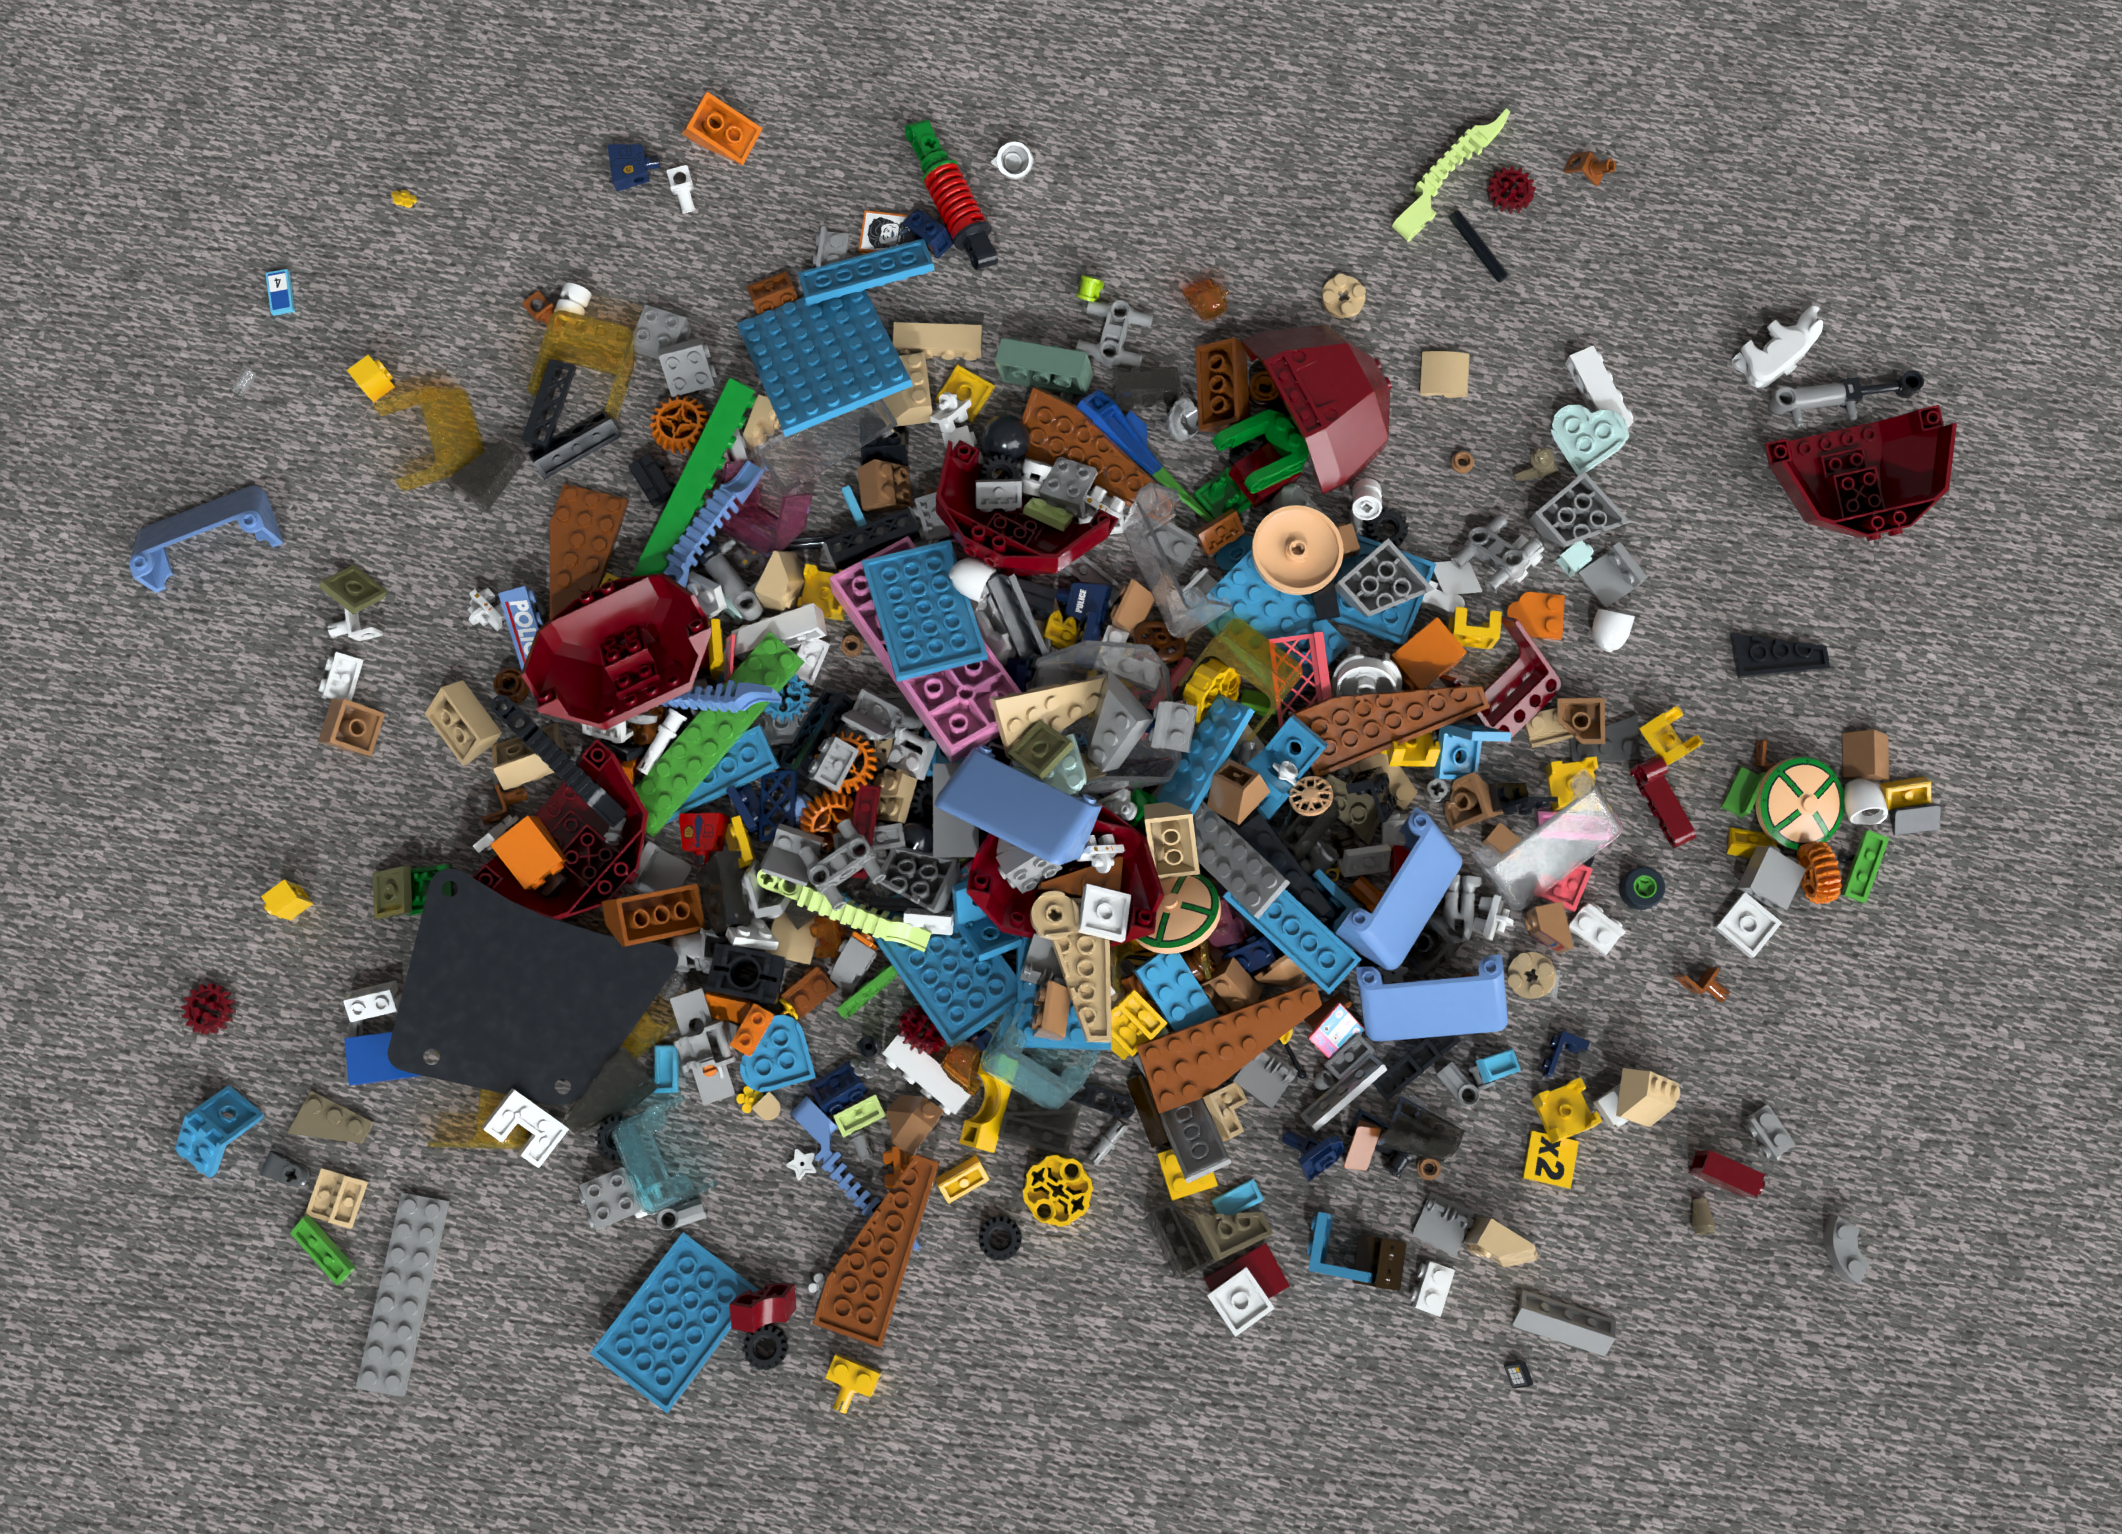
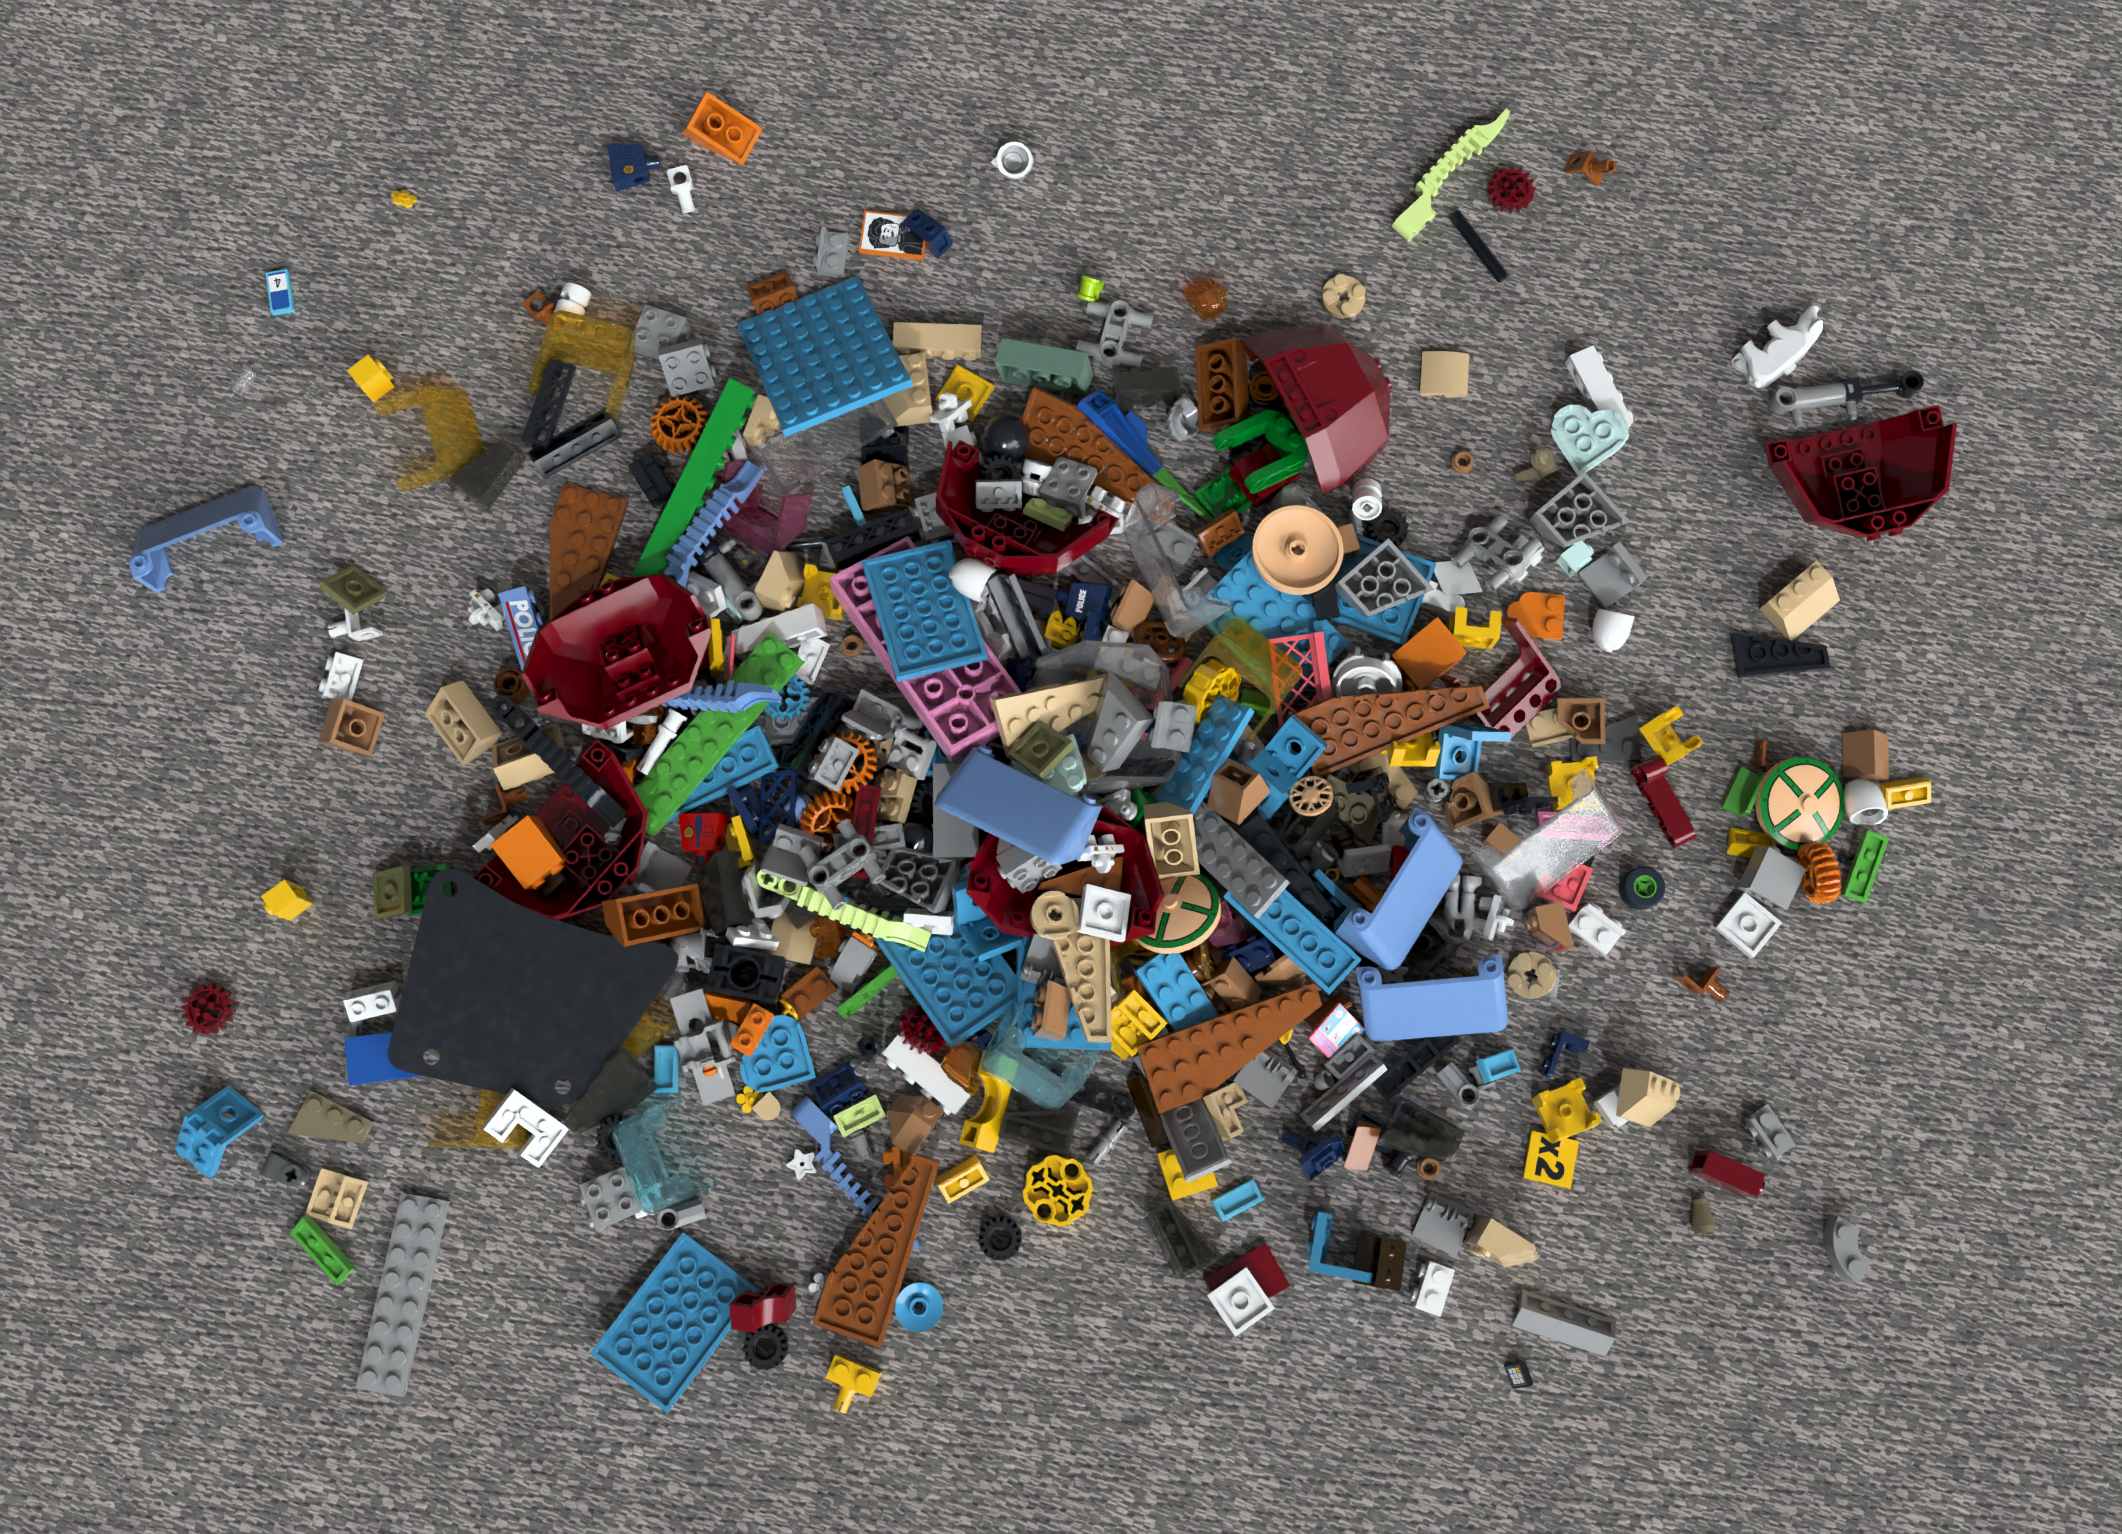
(865, 271): dark azure plate -> none
(921, 1319): none -> dark azure dish
(952, 196): piece -> none
(1231, 1232): dark tan wing -> none
(1286, 771): white plate -> none
(1802, 601): none -> tan slope
(1915, 820): slope -> none

